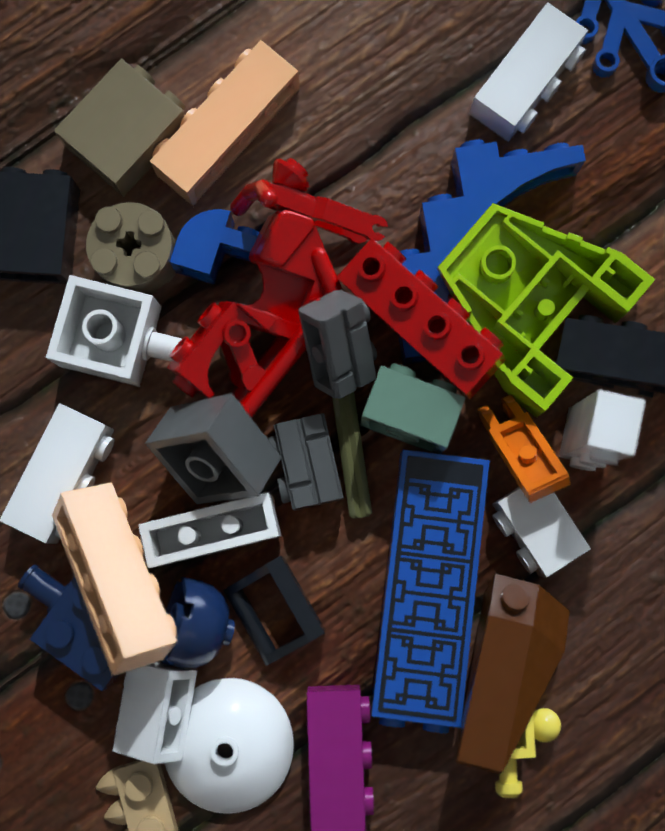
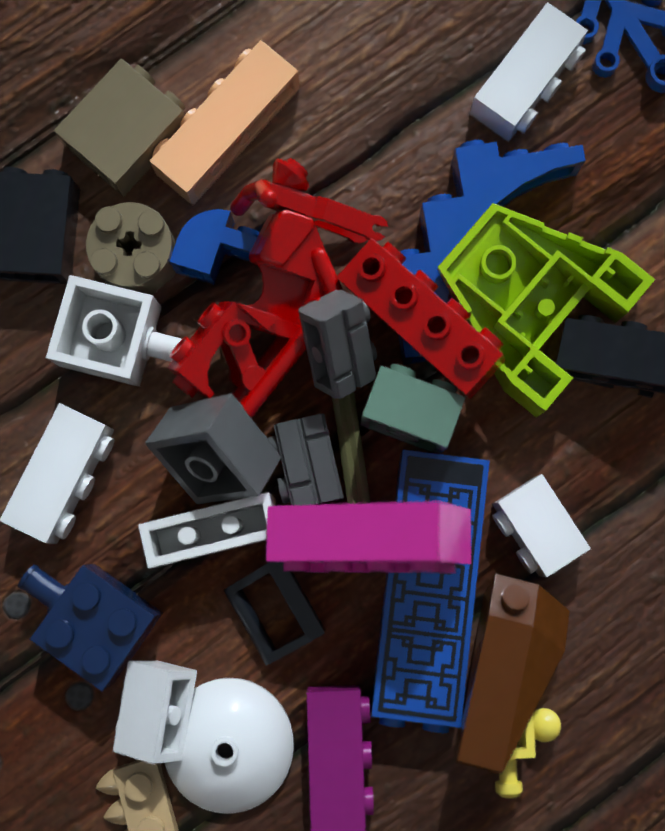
(114, 578): light nougat brick -> none
(200, 623): dark blue cylinder -> none
(369, 537): none -> dark pink piece
(525, 451): orange hinge -> none
(601, 430): white brick -> none

